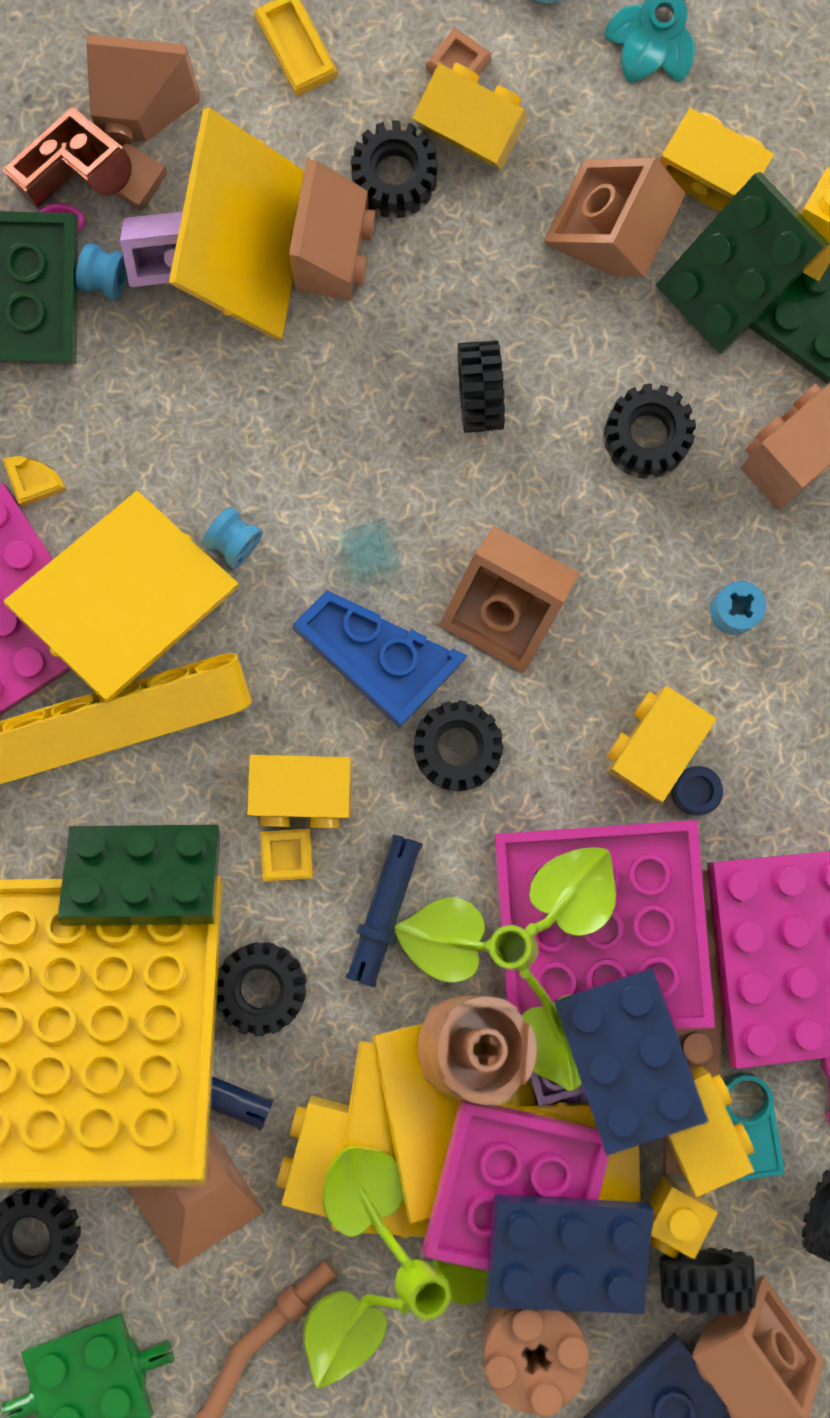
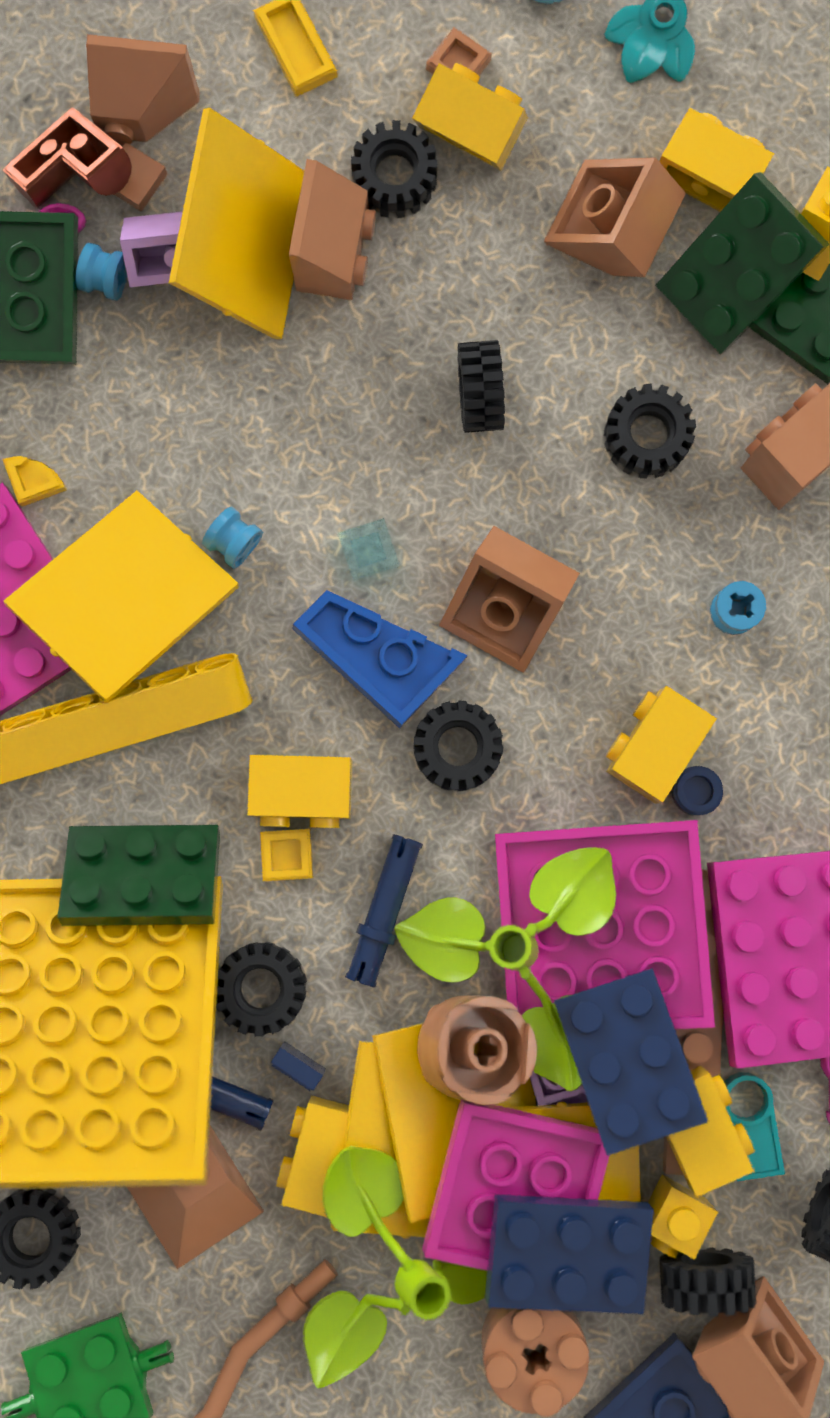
(298, 1066): none -> dark blue tile

